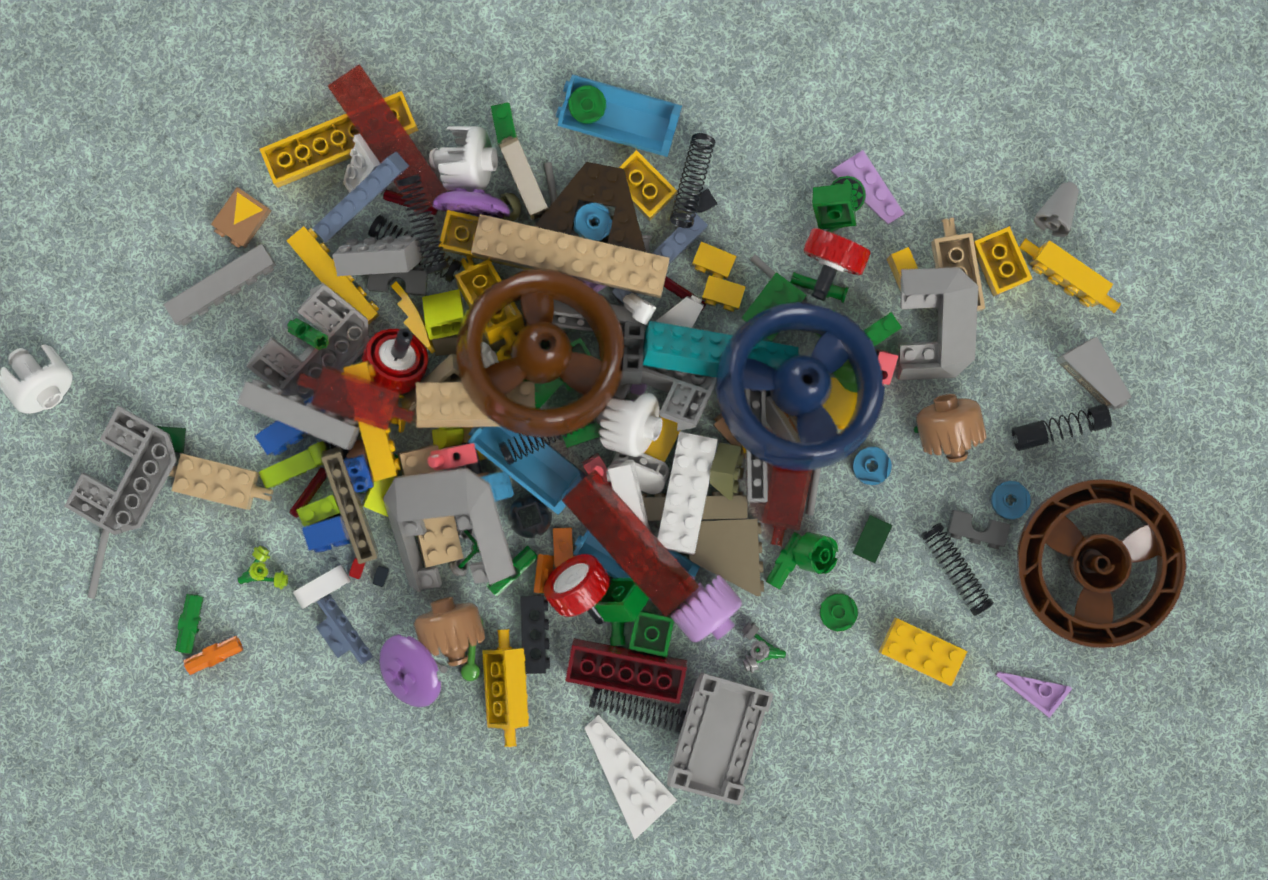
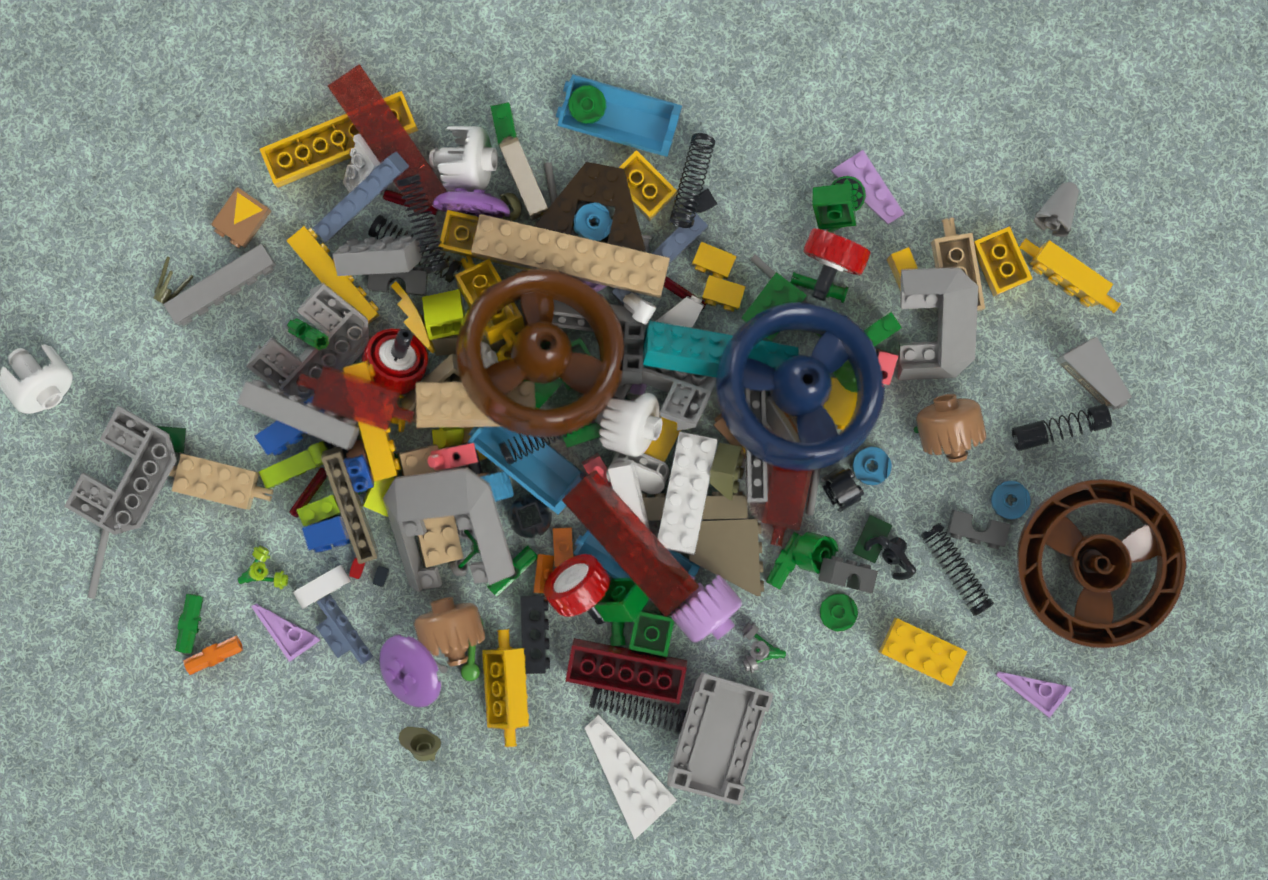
(163, 293): none -> olive plant
(288, 636): none -> lavender wing
(420, 743): none -> olive piece
(842, 489): none -> black brick
(859, 577): none -> dark grey arch
(894, 554): none -> black piece

